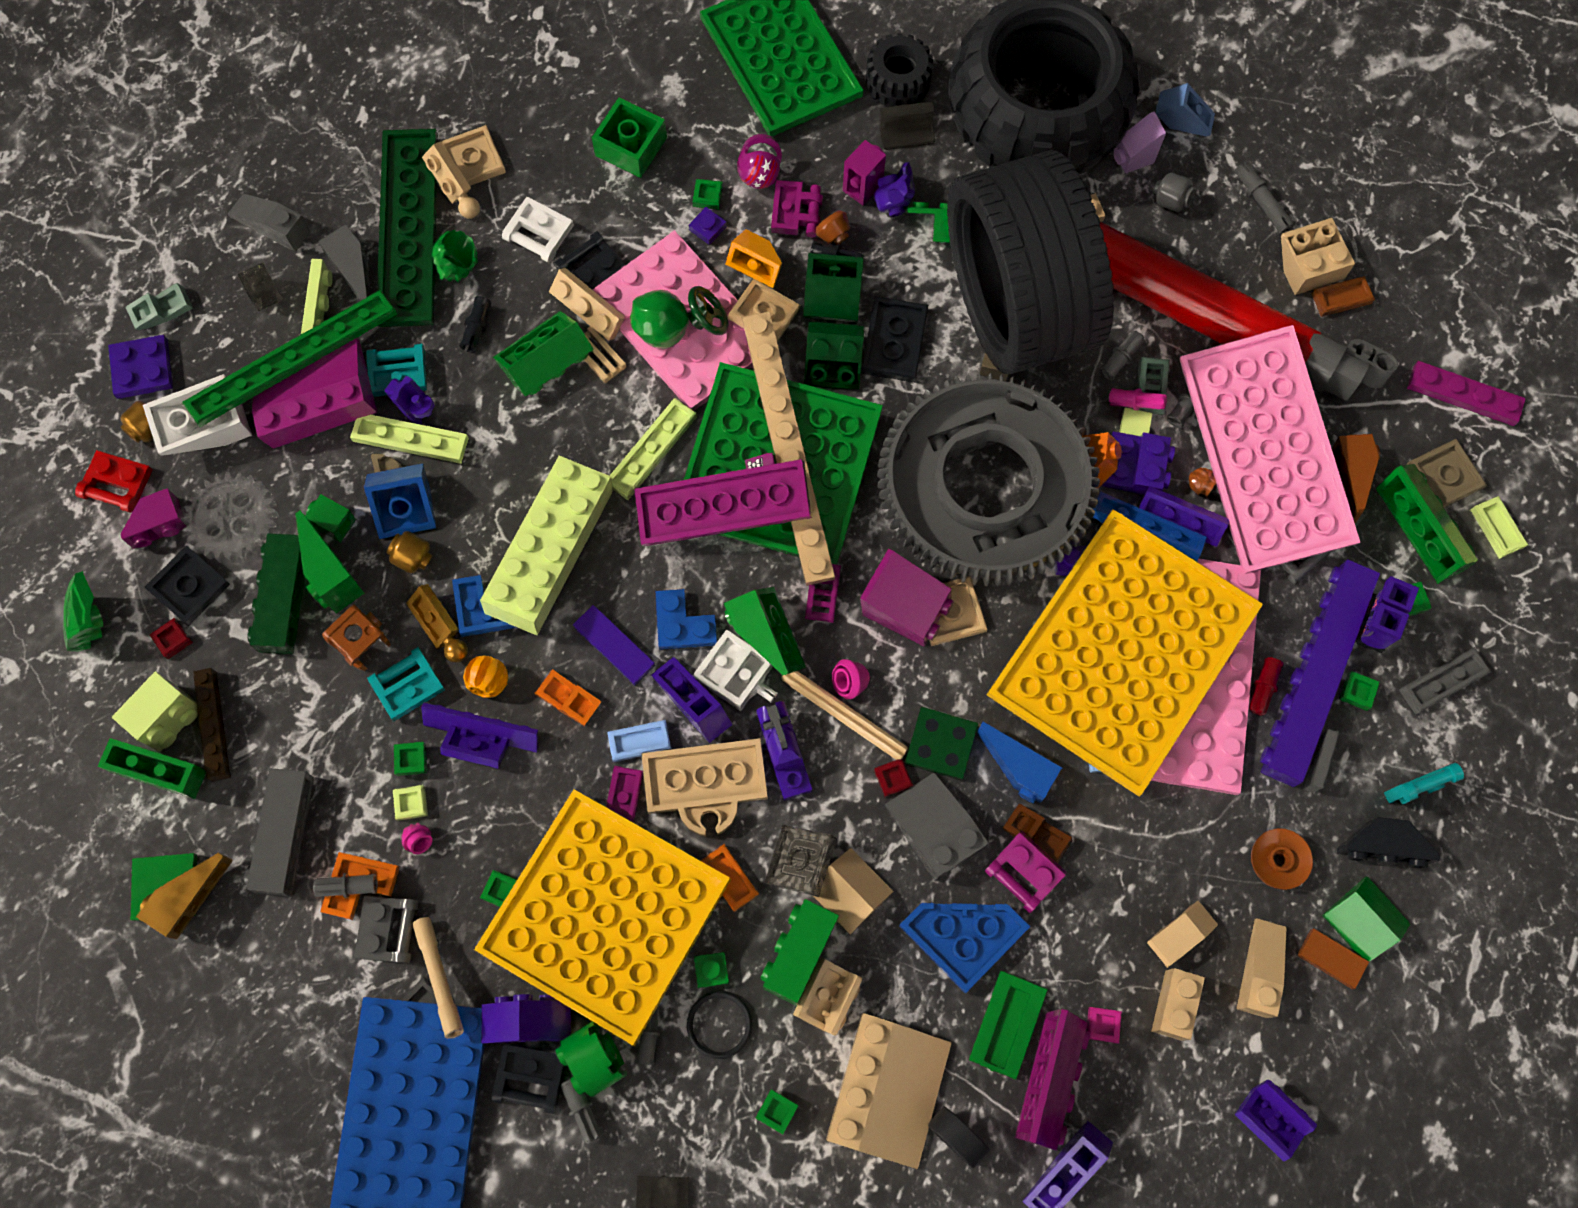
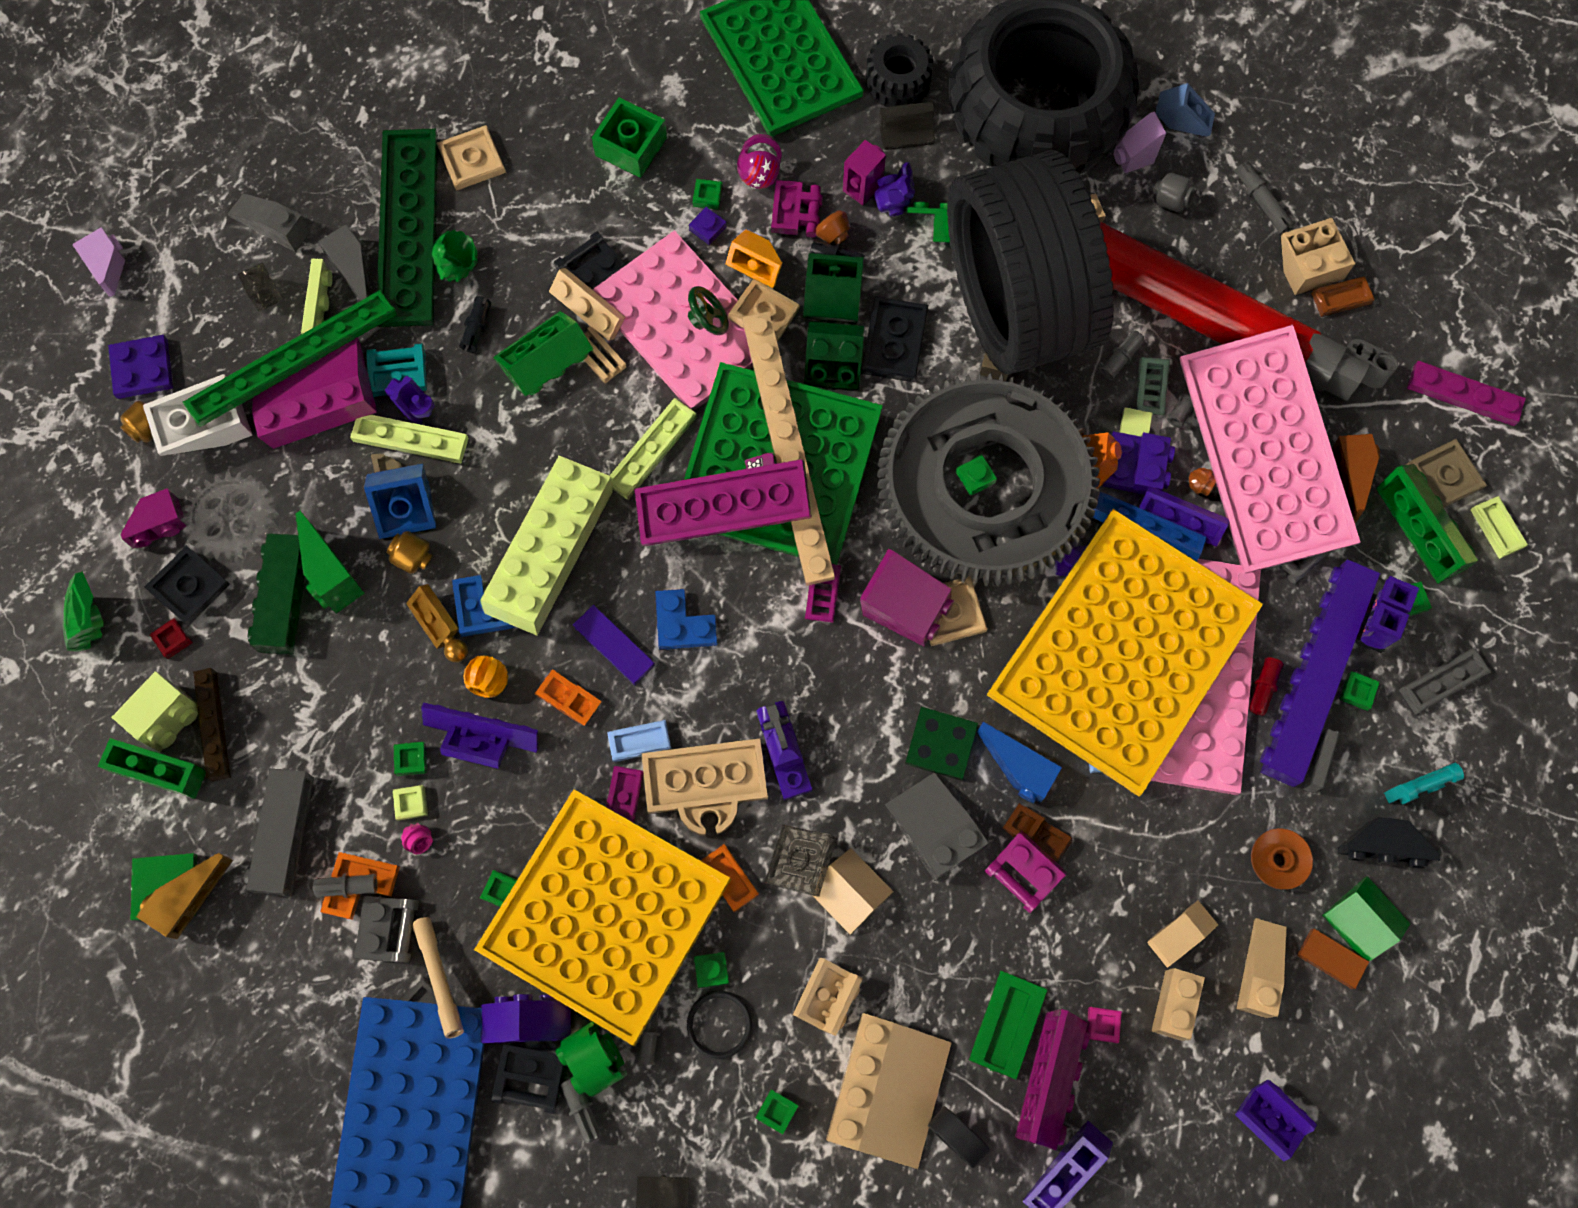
(102, 258): none -> lavender slope
(116, 473): red plate -> none
(158, 309): sand green slope -> none
(330, 517): green brick -> none
(335, 635): dark orange piece -> none
(411, 690): teal plate -> none
(451, 179): tan plate -> none
(542, 222): white plate -> none
(659, 318): green piece -> none
(692, 699): dark purple slope -> none
(735, 671): white plate -> none
(764, 626): green slope -> none
(798, 951): green brick -> none
(845, 714): tan axle -> none
(850, 678): dark pink cone -> none
(893, 777): dark red tile -> none
(964, 937): blue plate -> none
(976, 475): none -> green plate
(1136, 399): dark pink axle -> none

